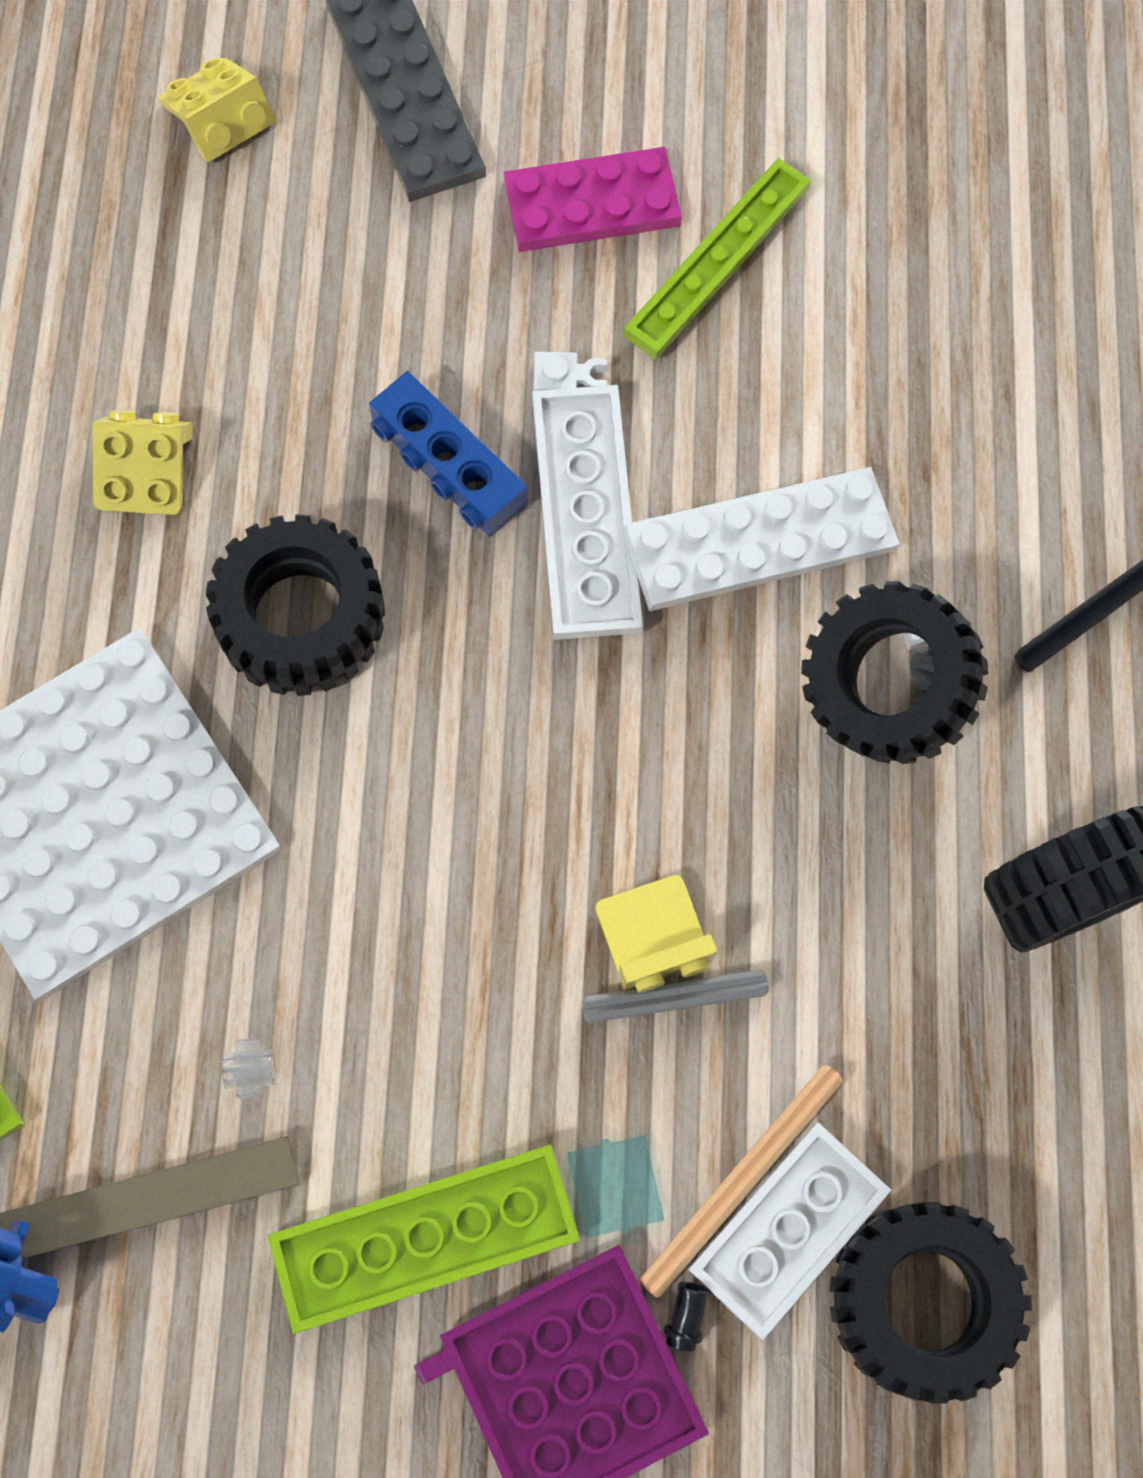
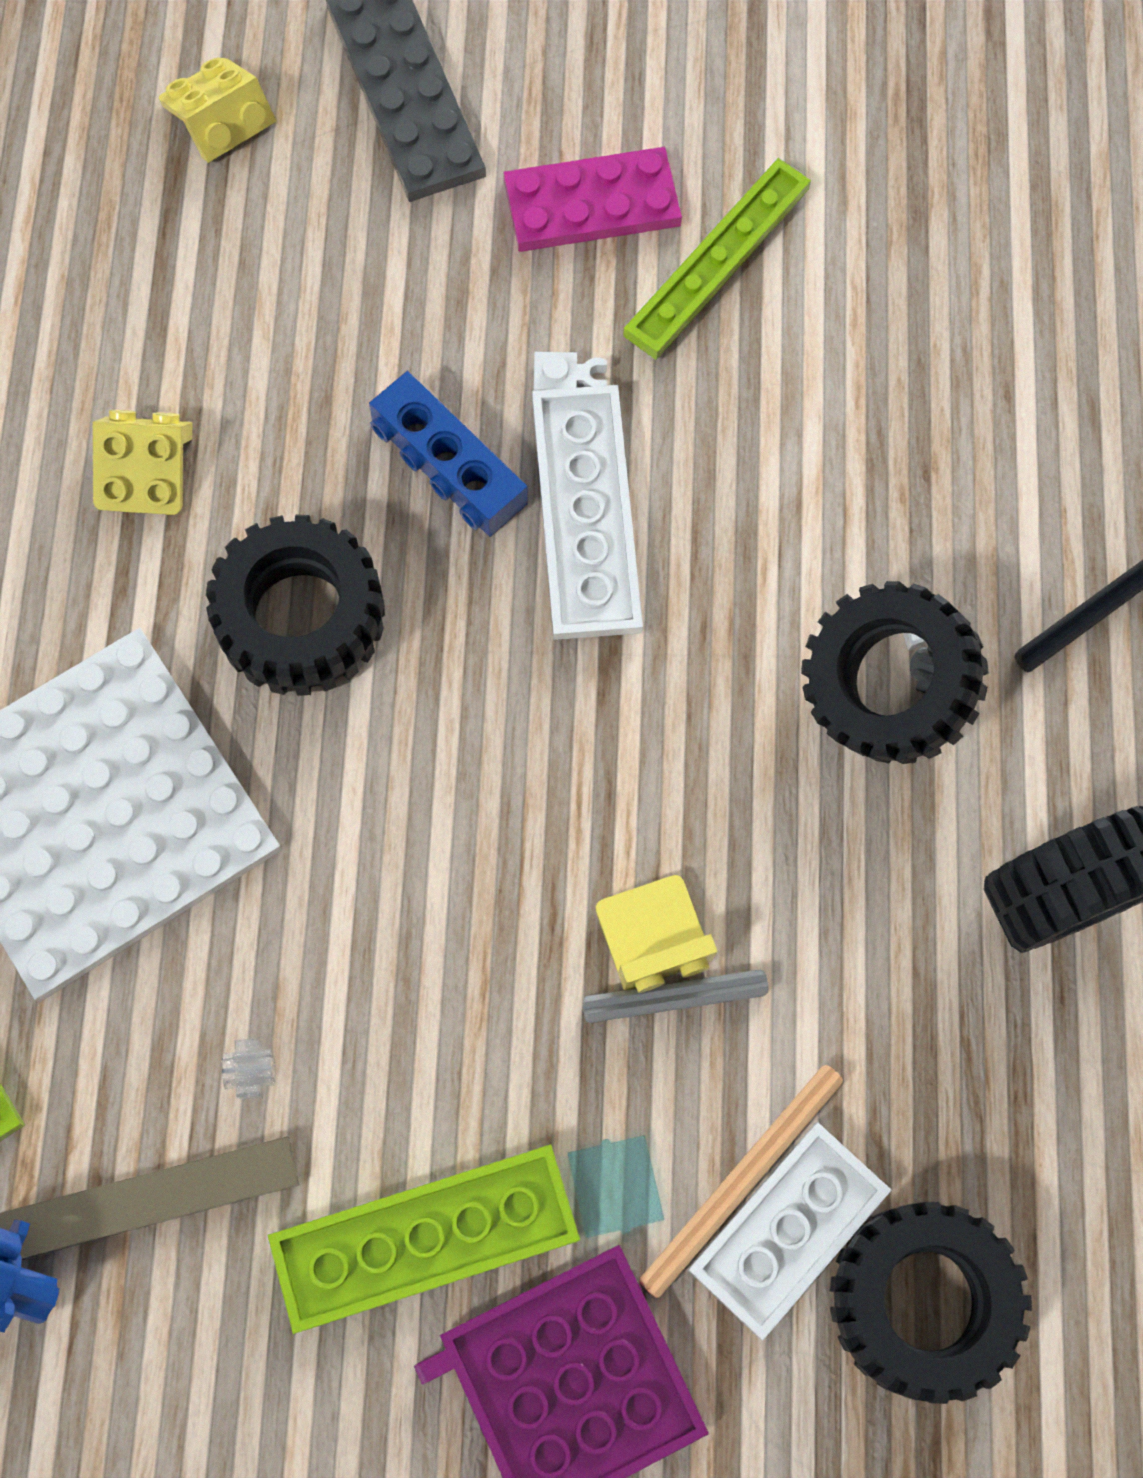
(687, 1316): black pin -> none
(760, 538): white plate -> none

